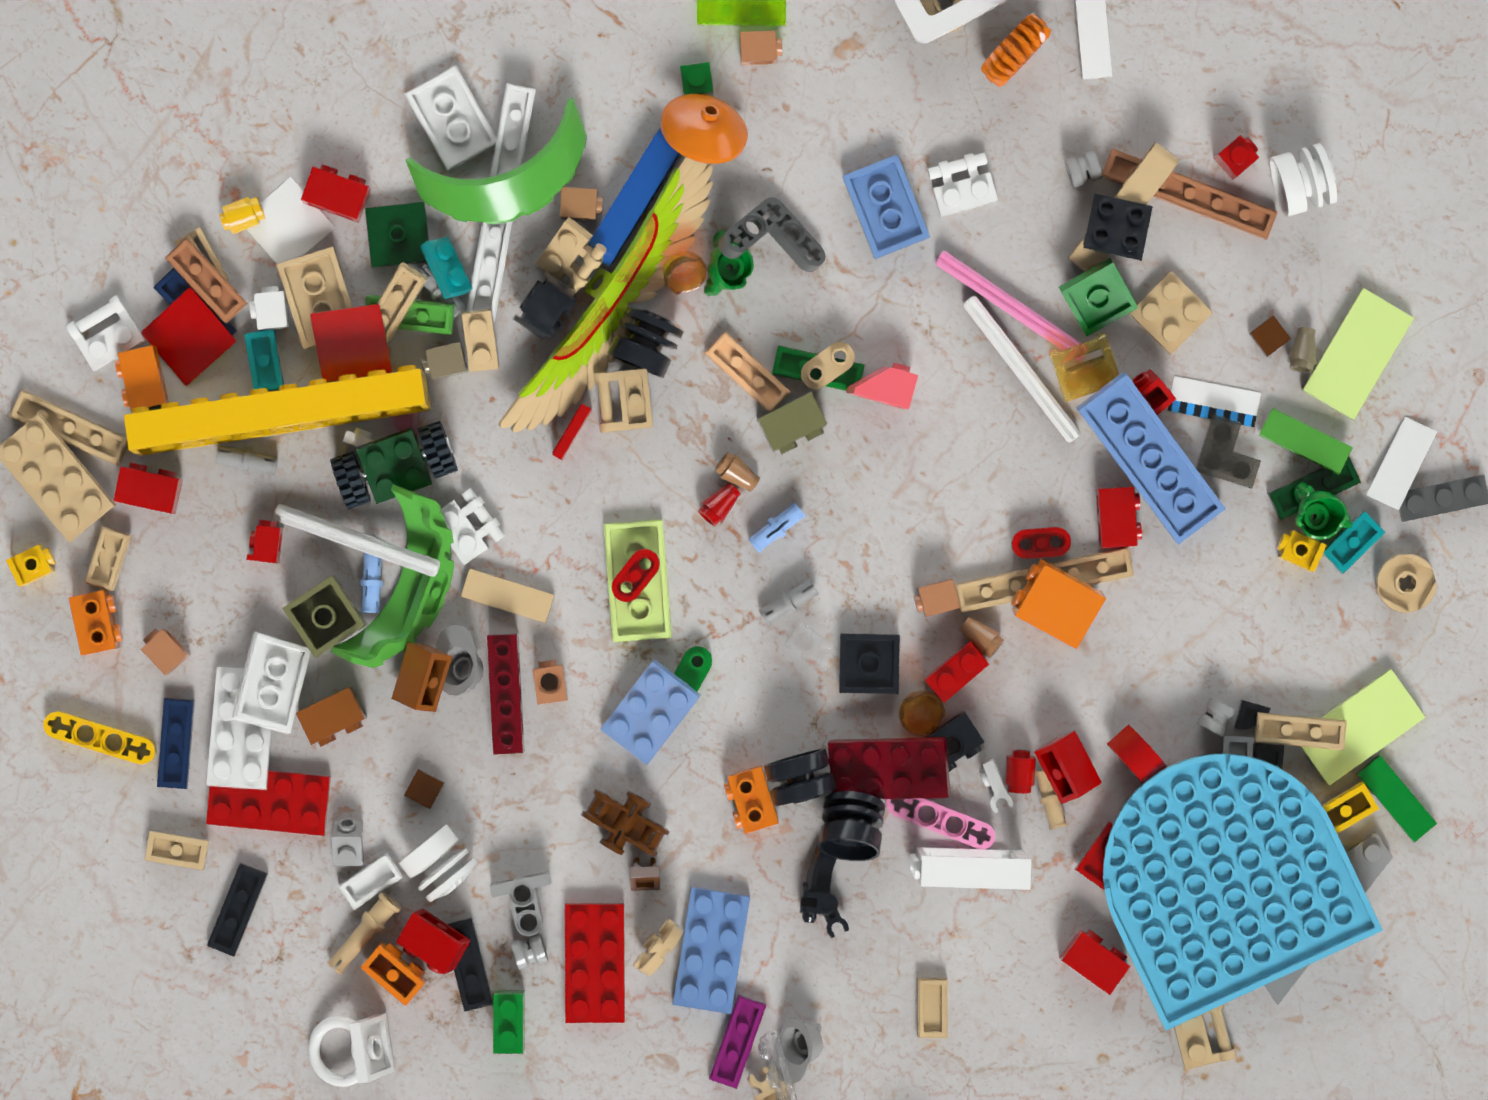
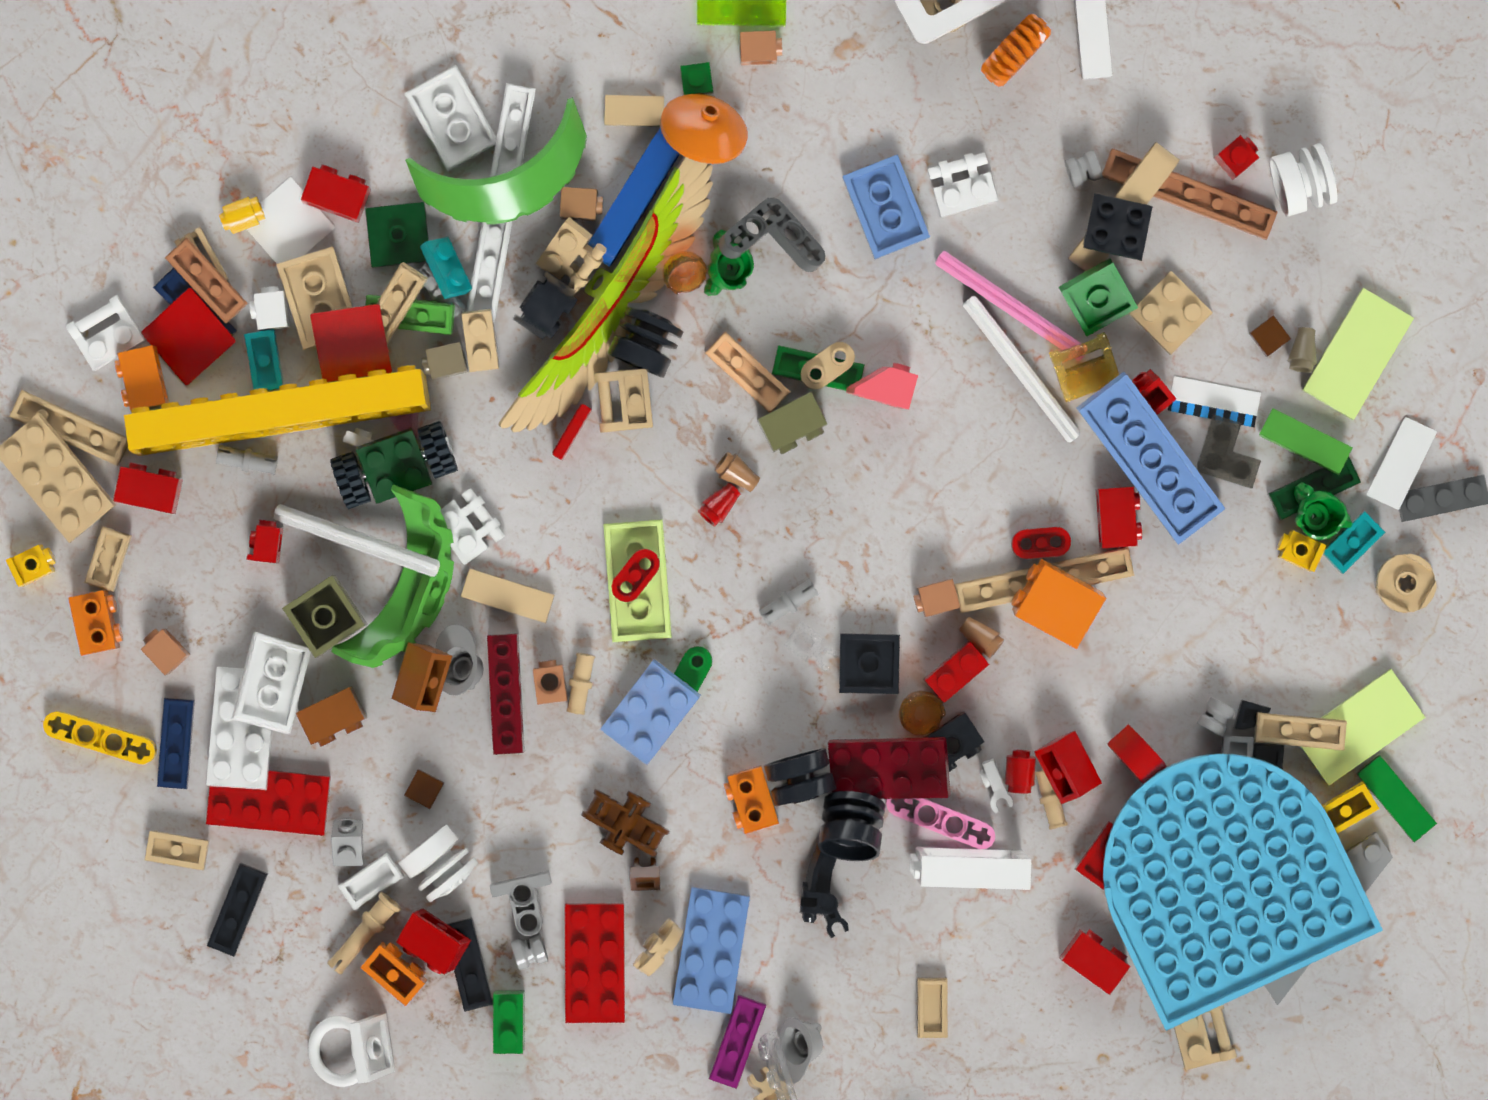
(371, 584): light blue pin -> none
(580, 683): none -> tan pin
(633, 110): none -> tan tile
(776, 527): light blue pin -> none

